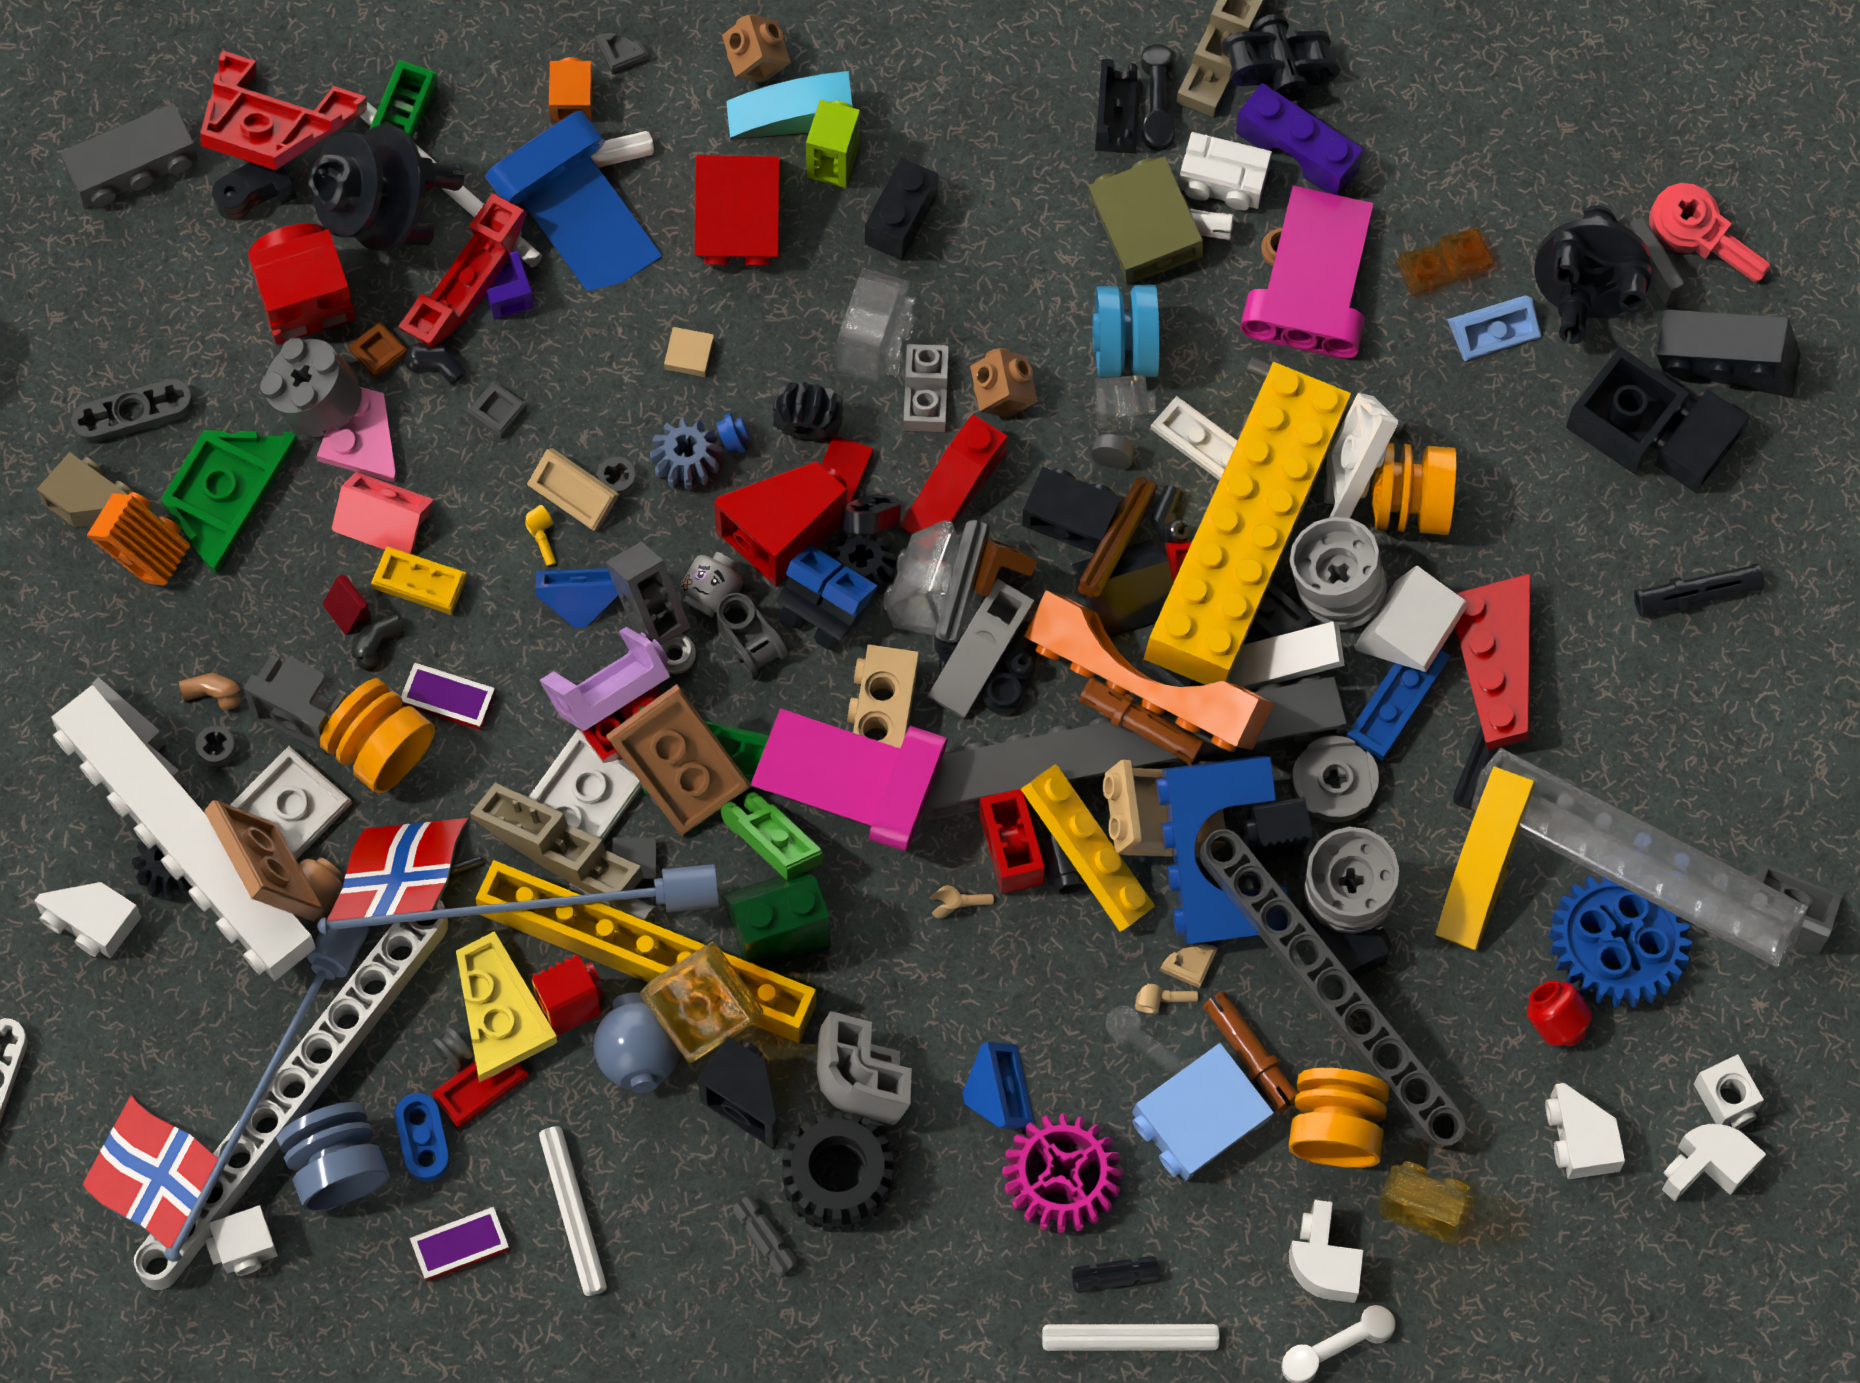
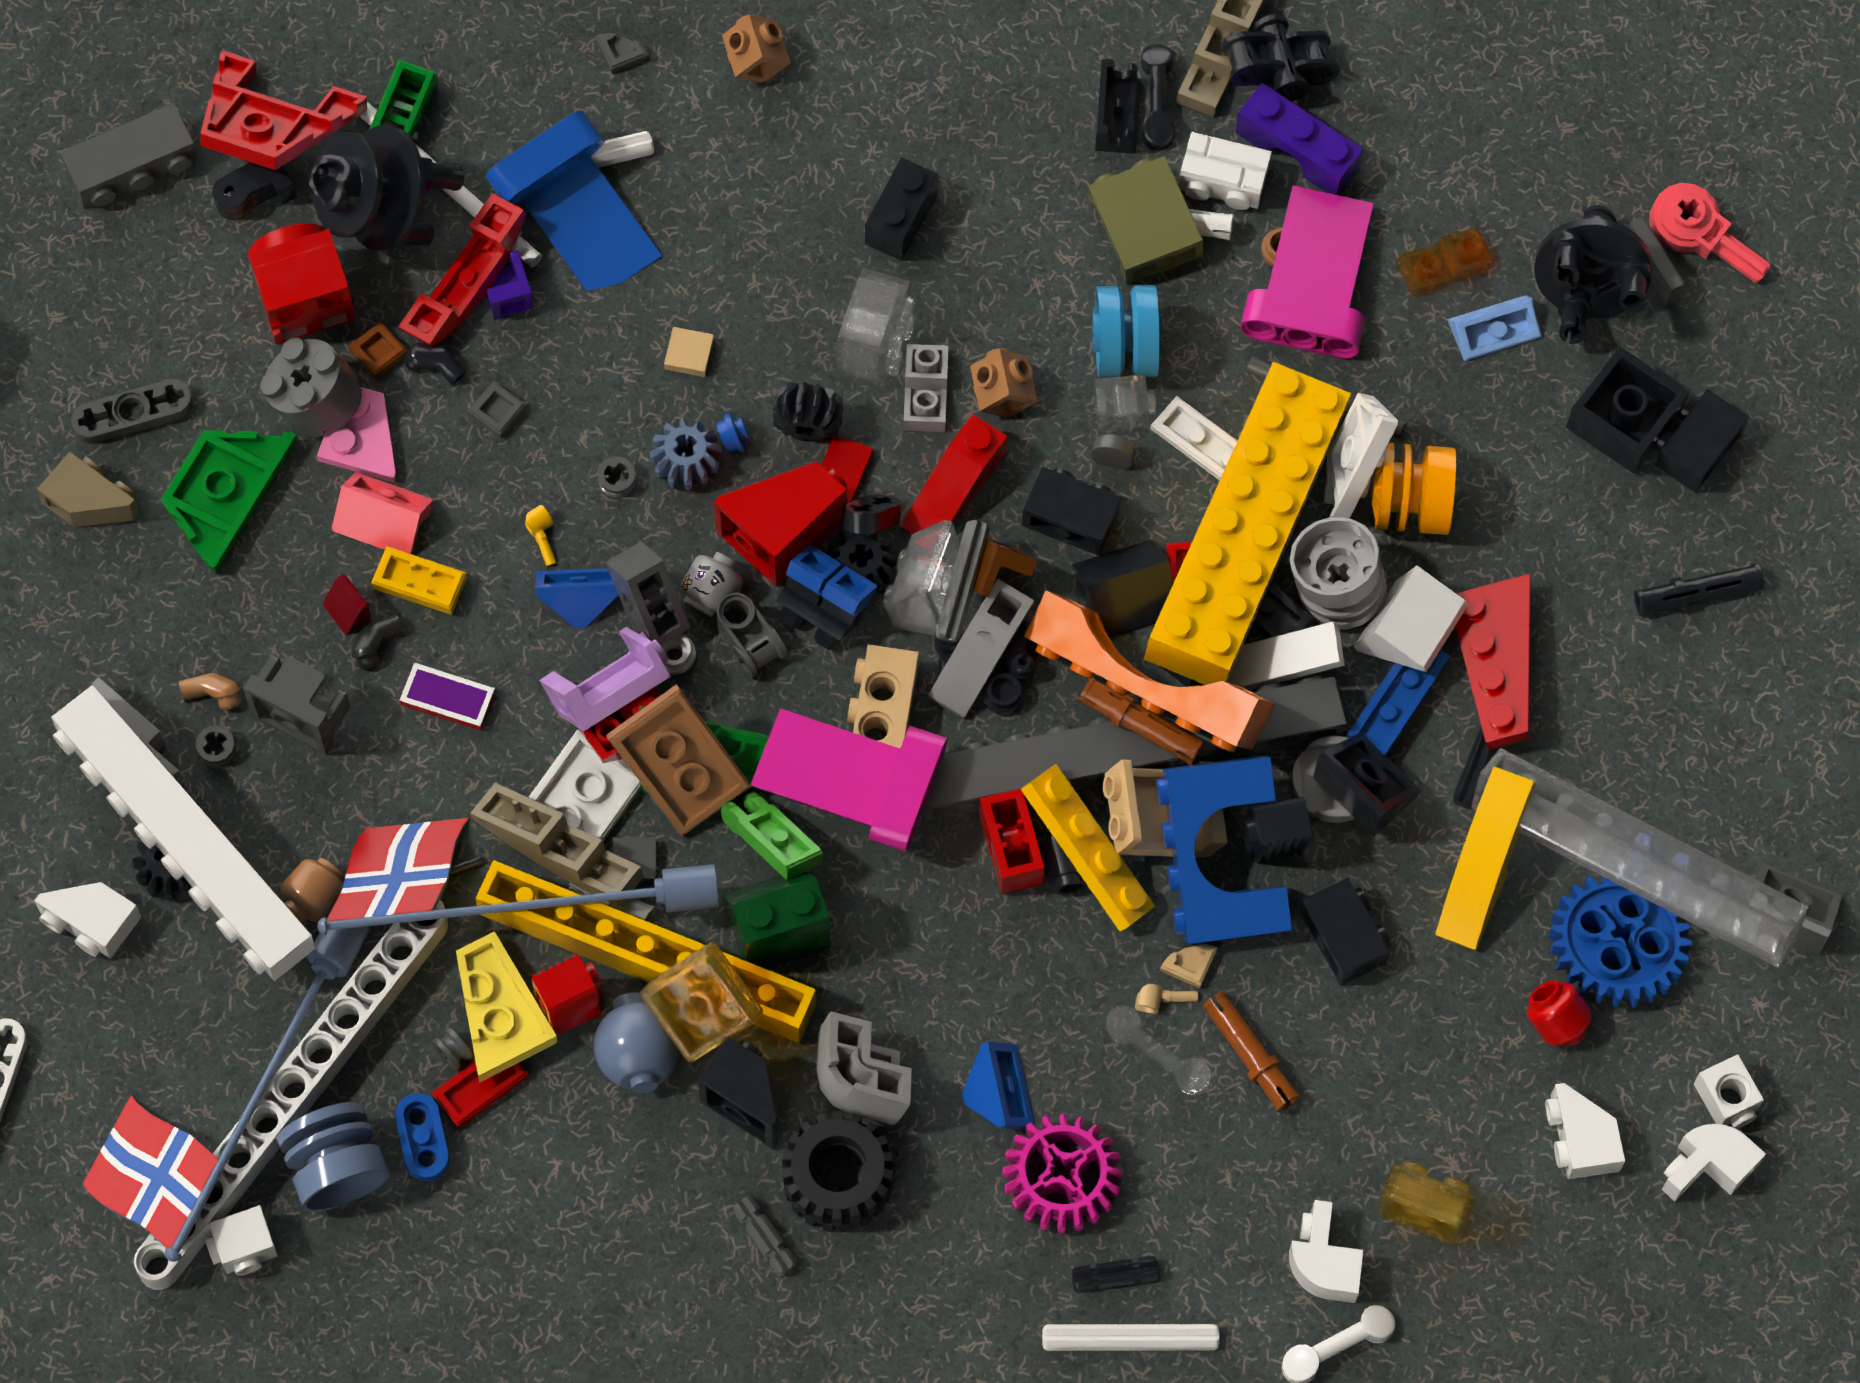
(138, 538): orange brick -> none
(263, 860): medium nougat tile -> none
(295, 799): white tile -> none
(377, 735): light orange wheel -> none
(459, 1244): dark purple tile -> none
(570, 88): orange brick -> none
(572, 1211): white axle -> none
(573, 489): tan tile -> none
(737, 208): red slope -> none
(785, 106): medium azure slope -> none
(833, 142): lime brick -> none
(954, 900): tan hand -> none
(1117, 537): reddish brown axle -> none
(1165, 518): black arm -> none
(1200, 1112): light blue panel -> none
(1328, 966): dark grey beam -> none
(1339, 1118): light orange wheel -> none
(1356, 856): light grey wheel -> none
(1364, 782): none -> black slope
(1730, 350): black wedge -> none

